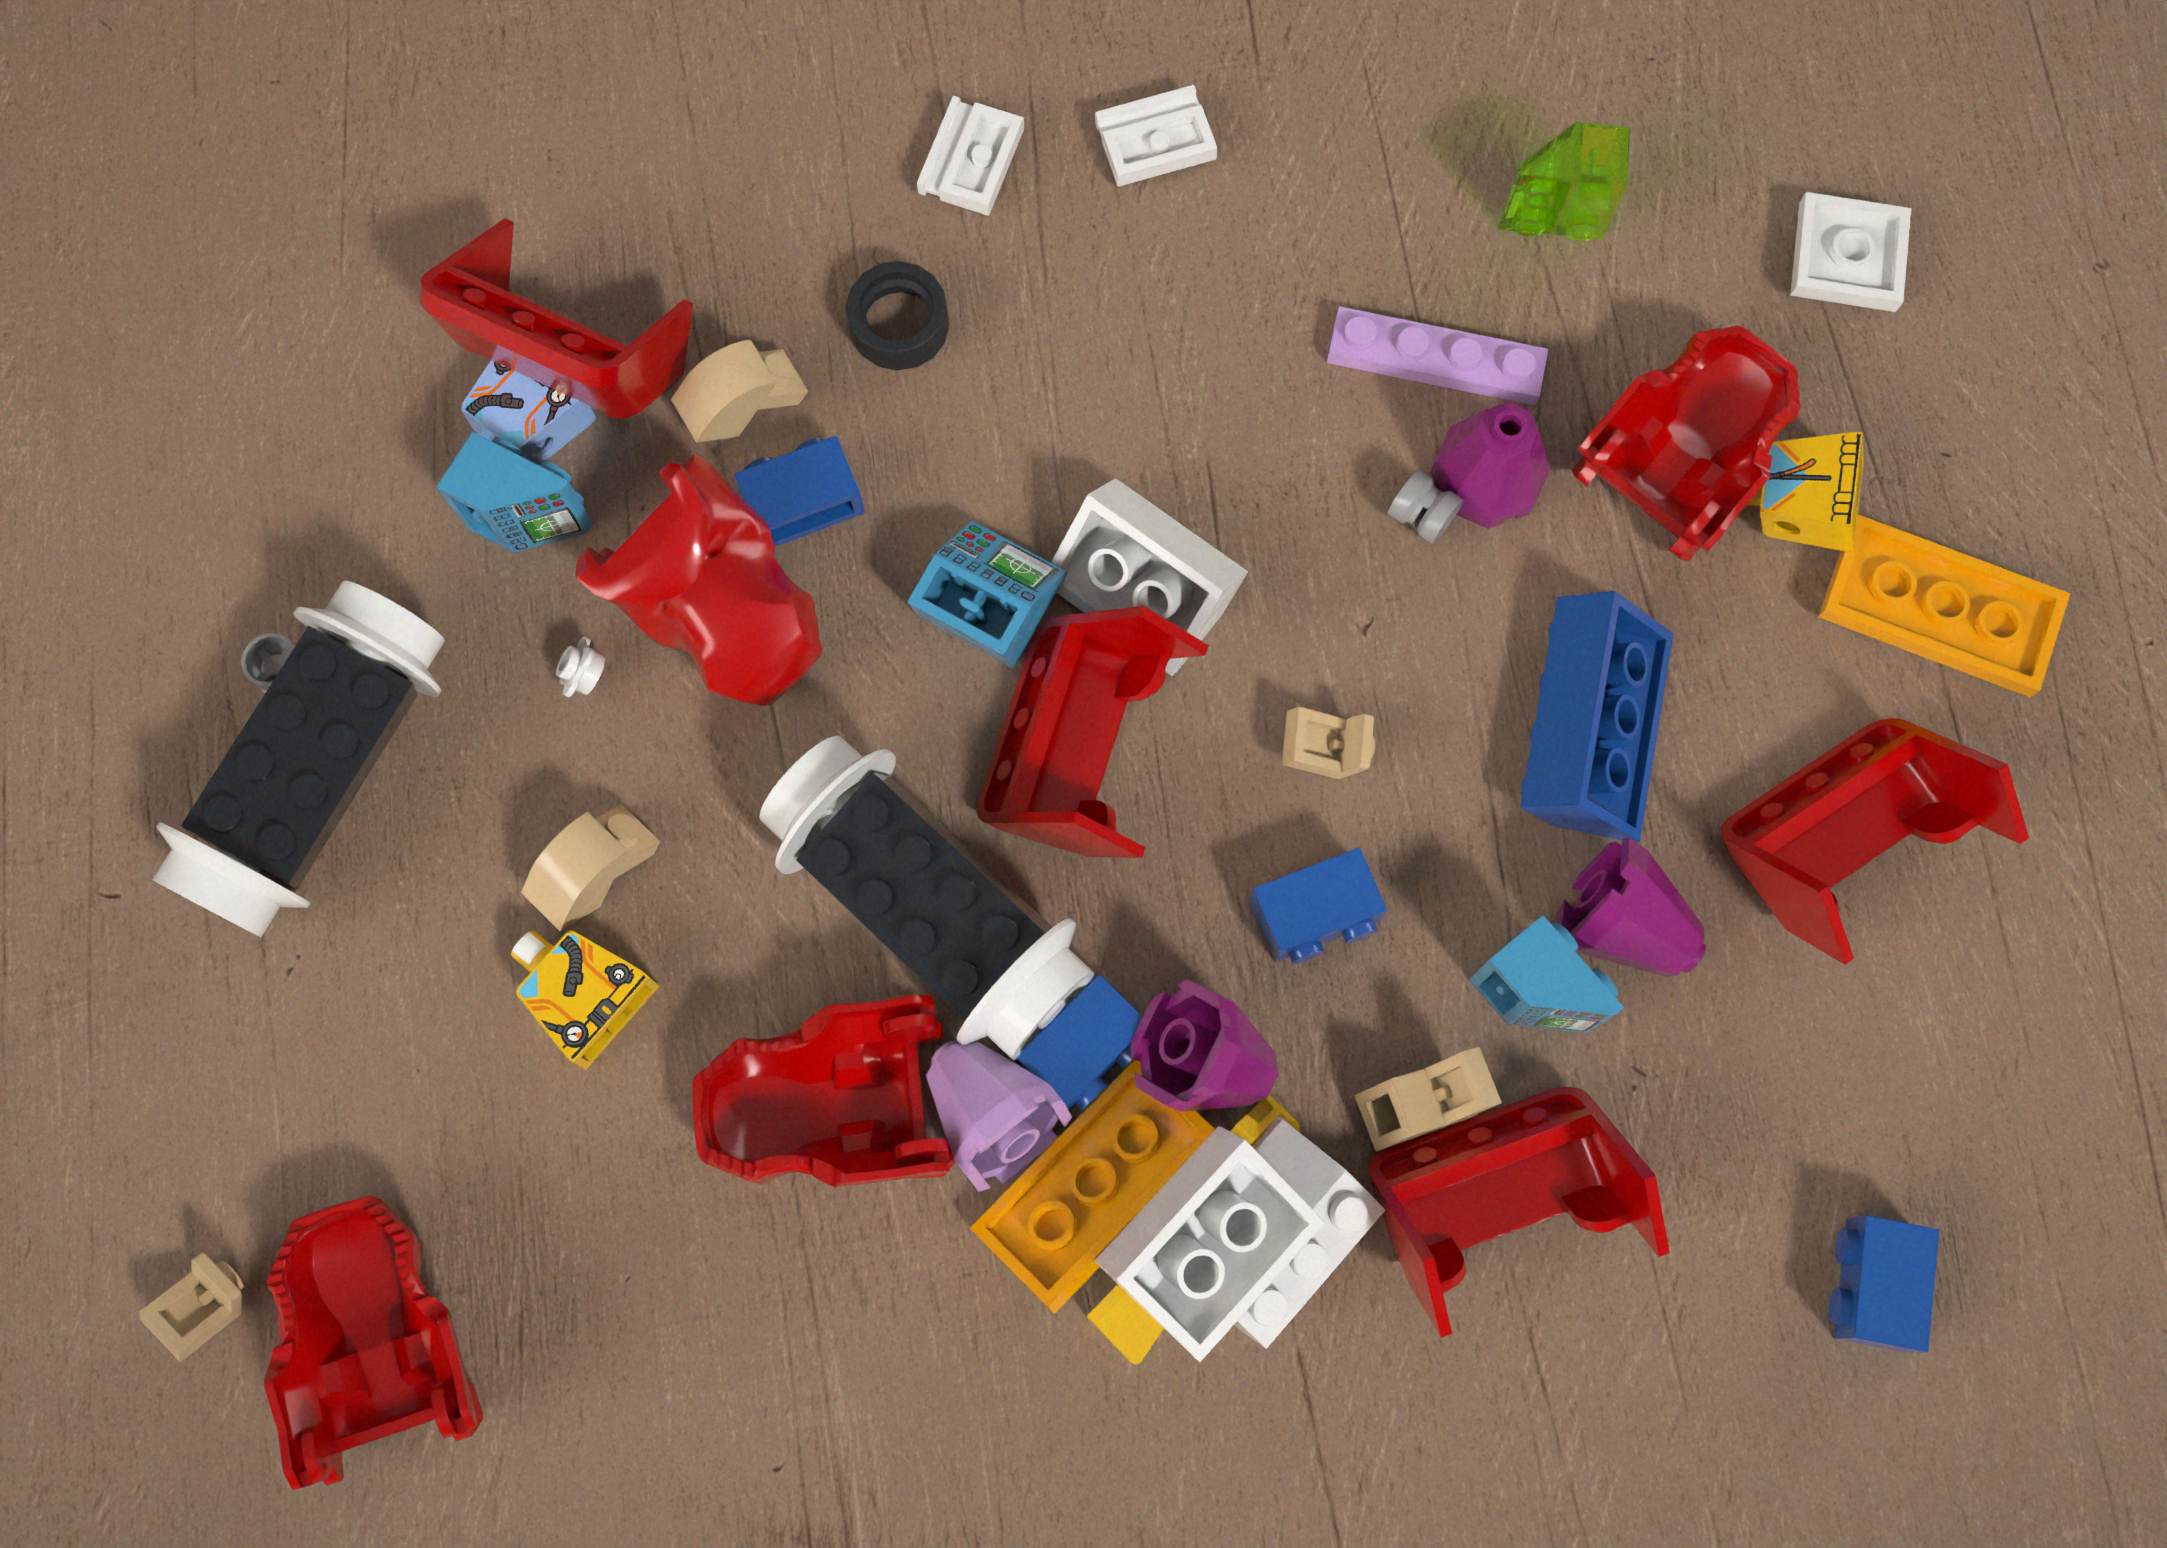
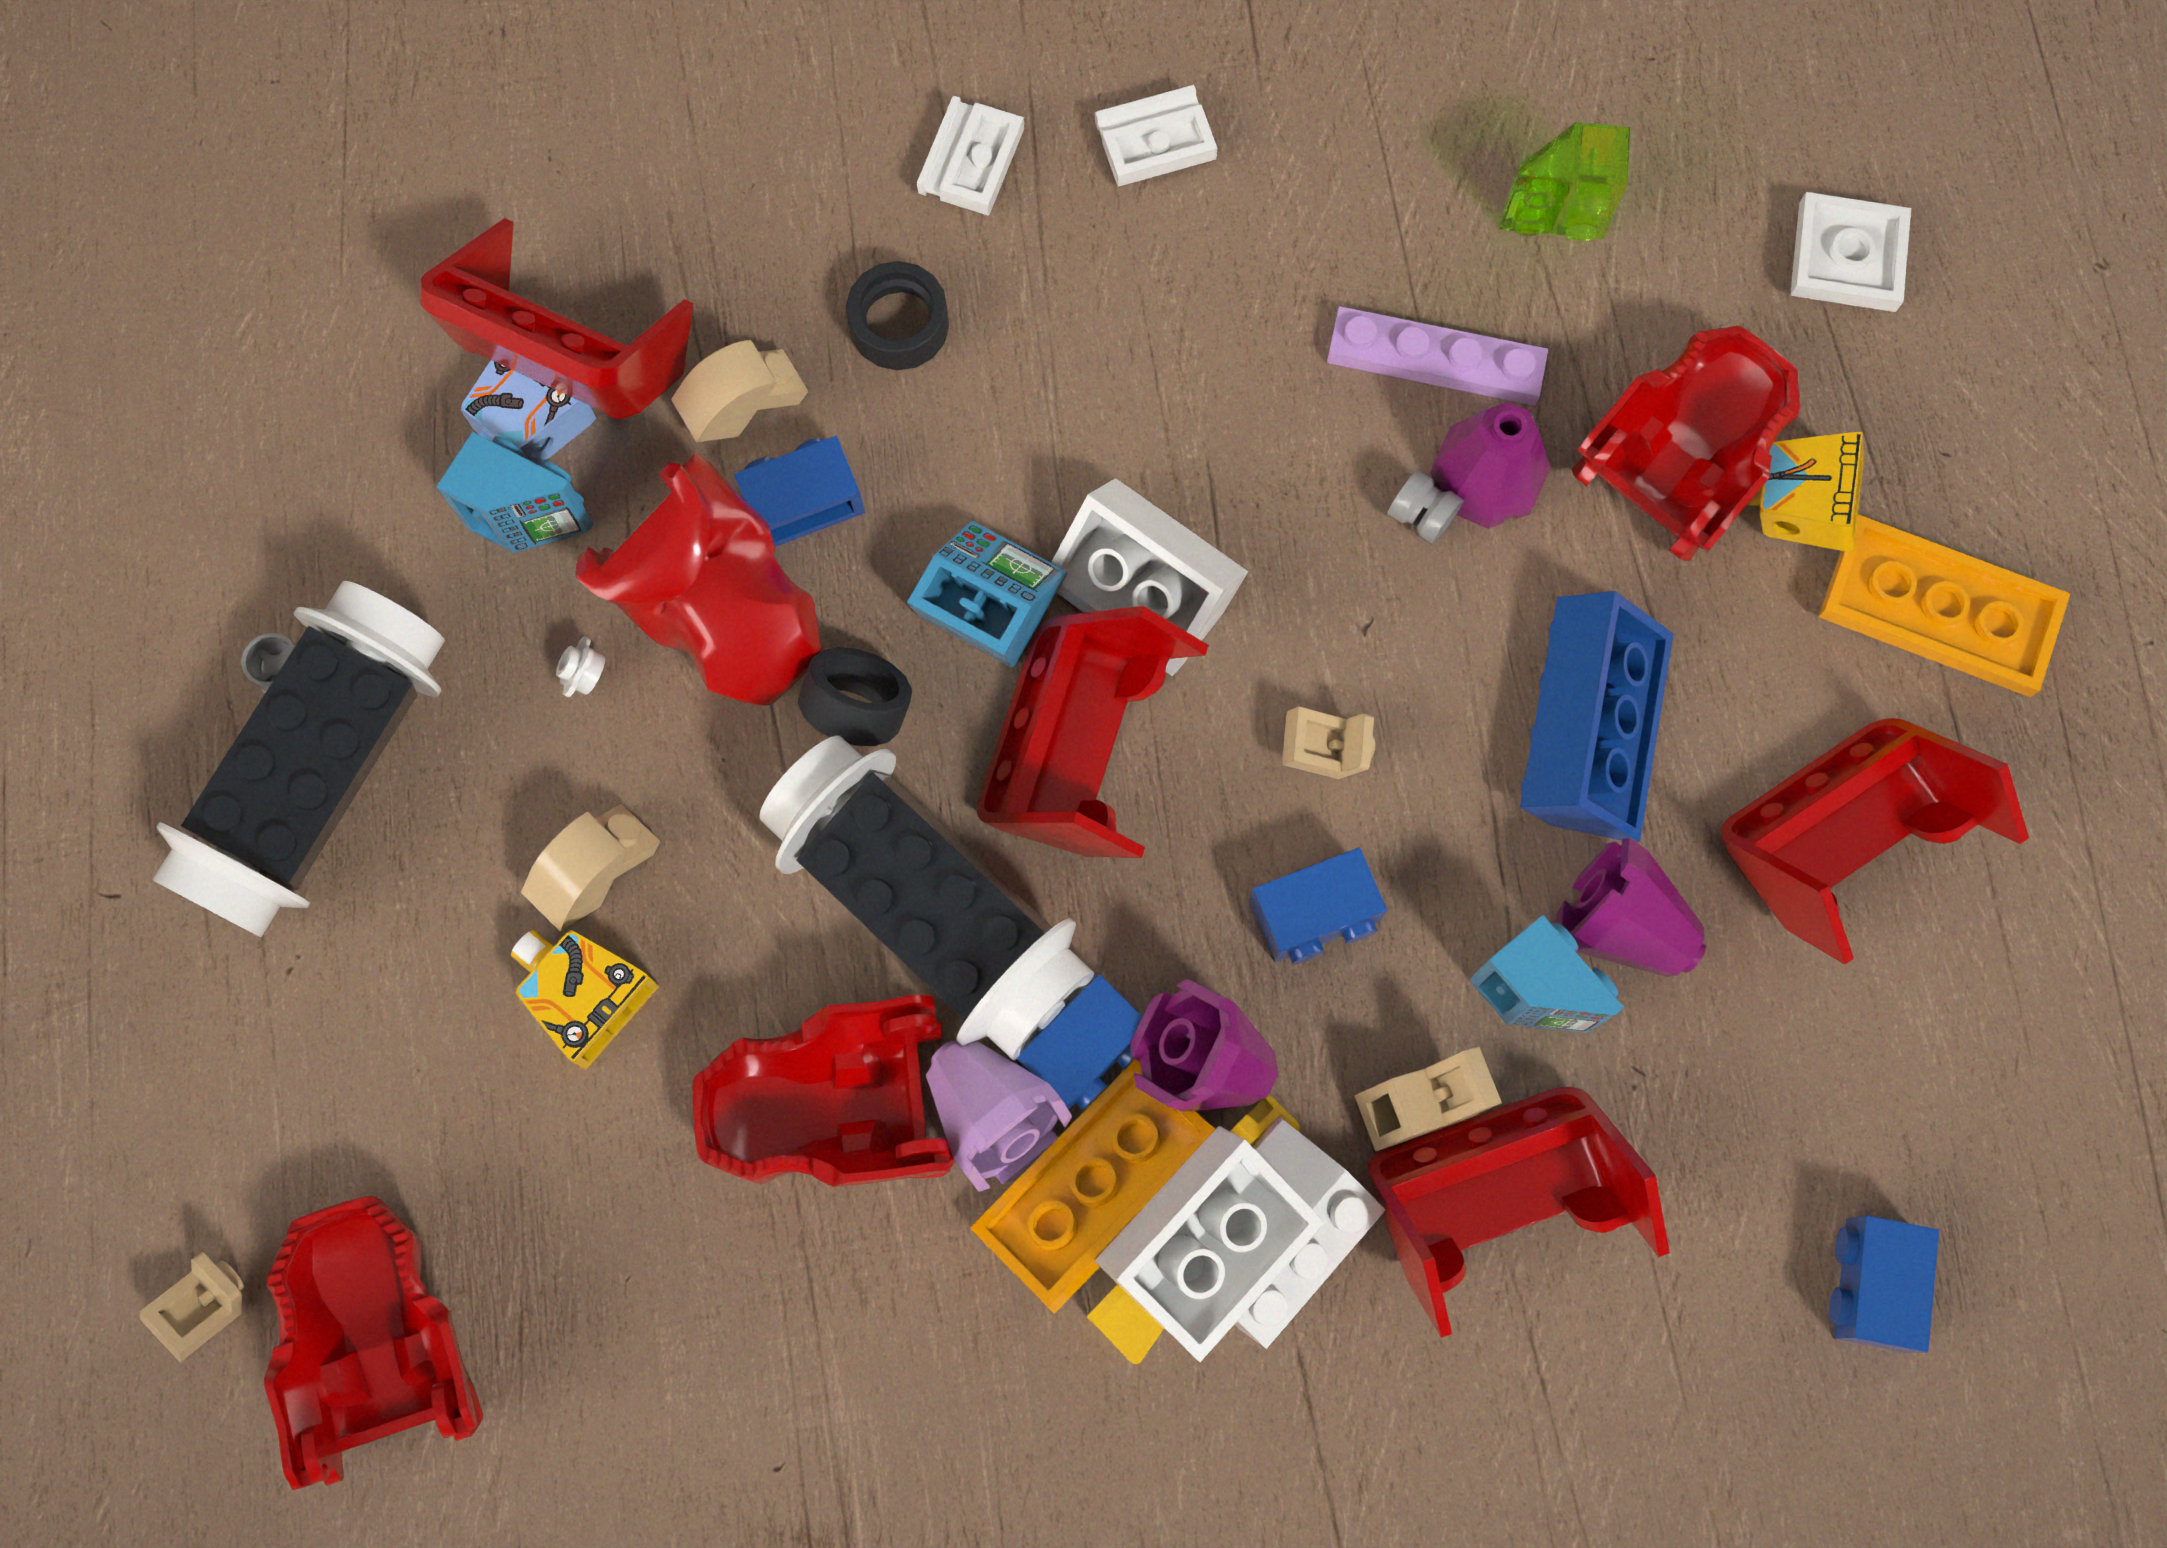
(863, 675): none -> black tyre

